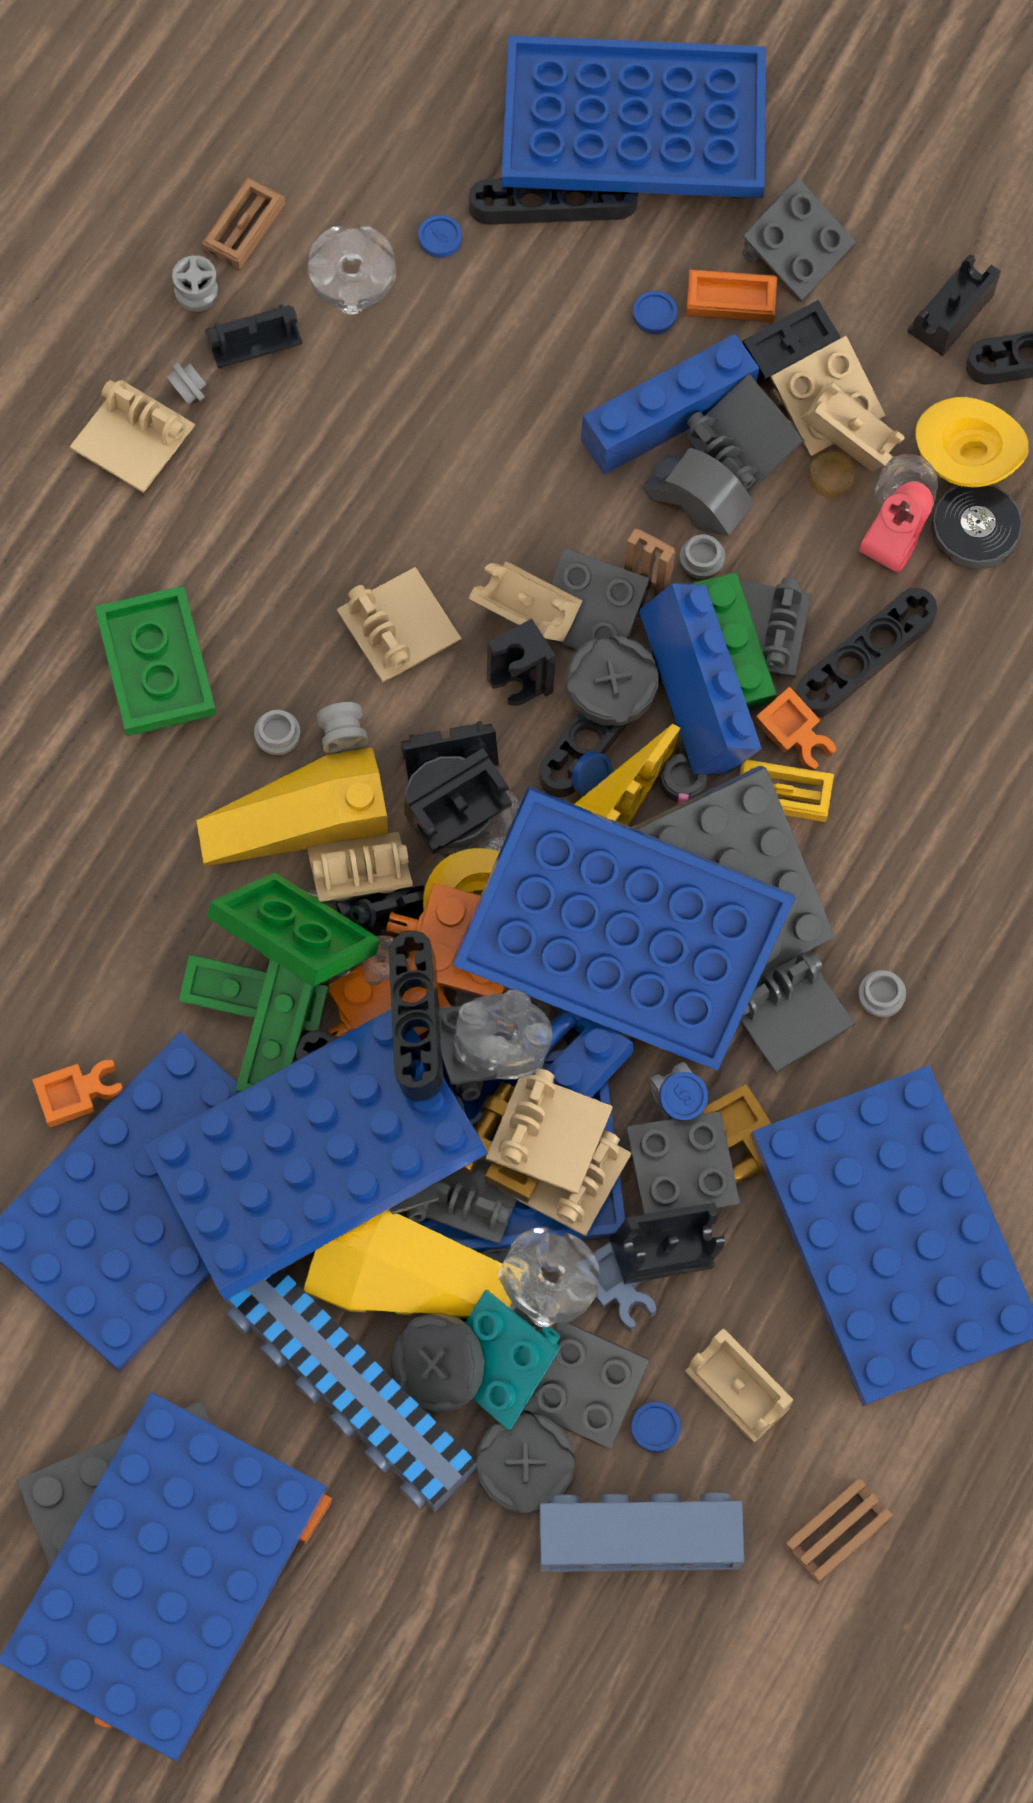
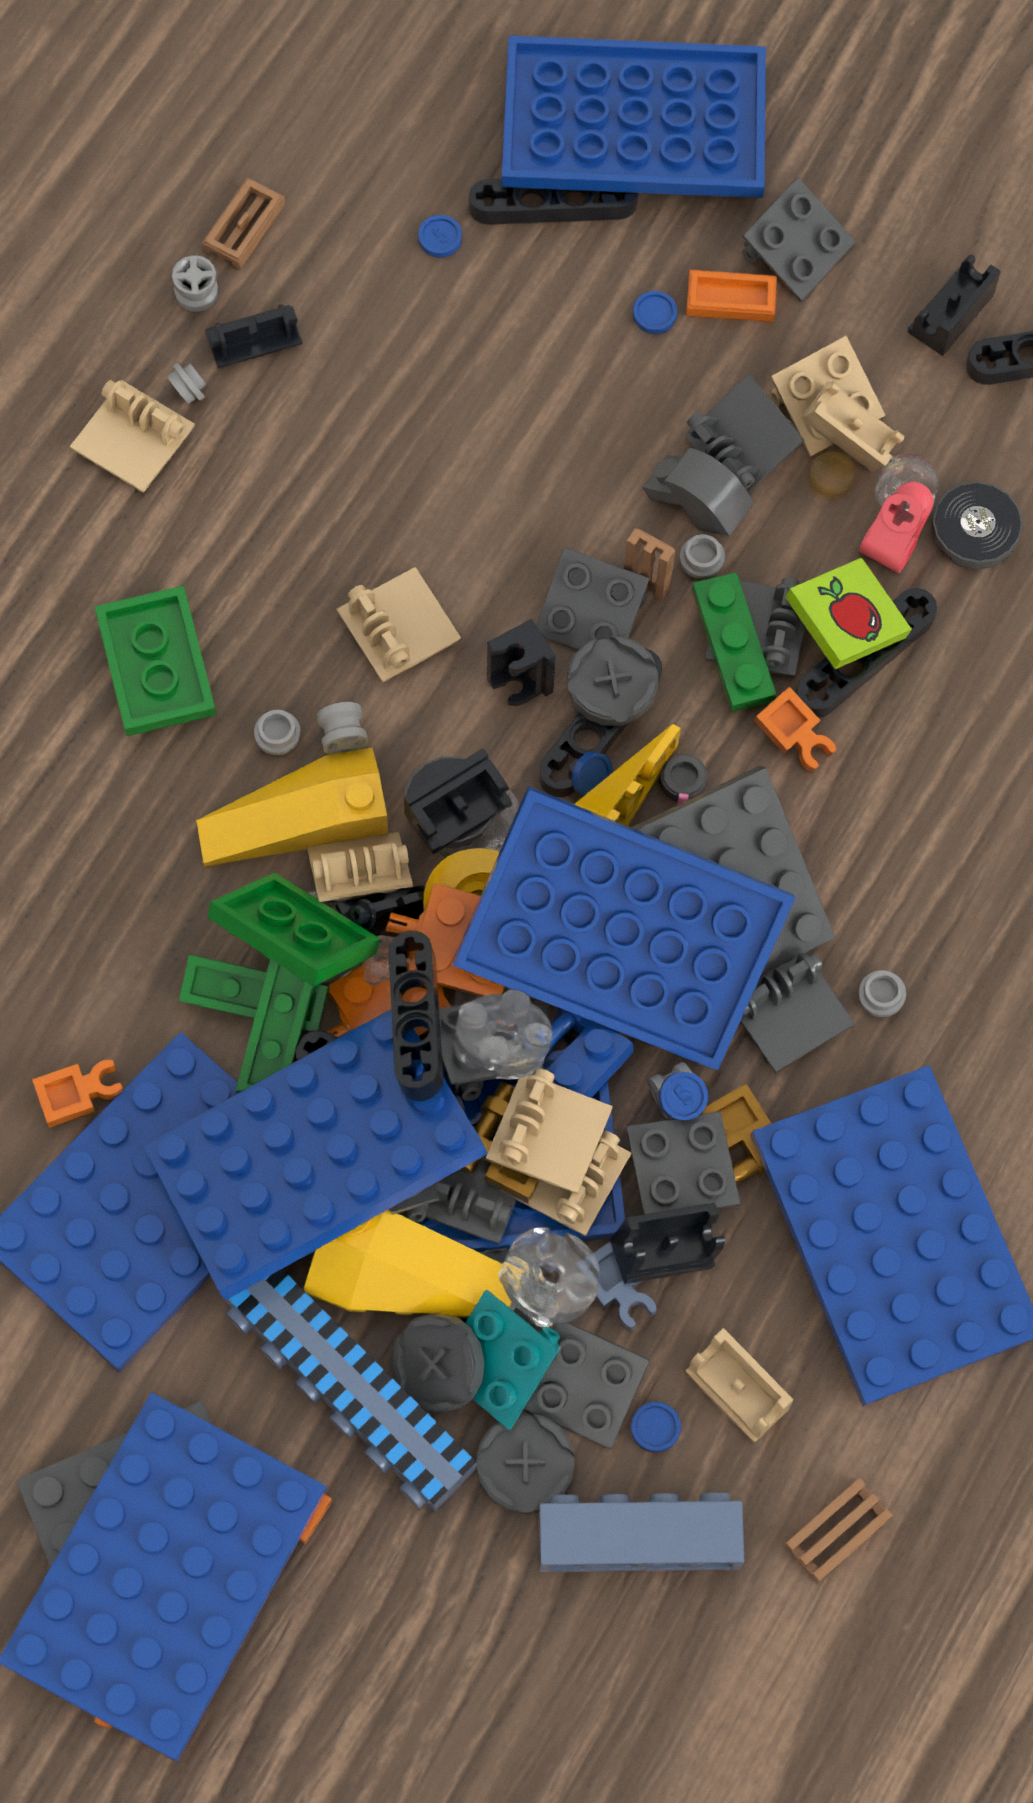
(356, 290): clear plate -> none
(462, 742): black hinge -> none
(524, 597): tan hinge -> none
(664, 404): blue brick -> none
(700, 679): blue brick -> none
(791, 339): black hinge -> none
(803, 776): yellow tile -> none
(848, 613): none -> lime tile
(971, 441): yellow hat -> none

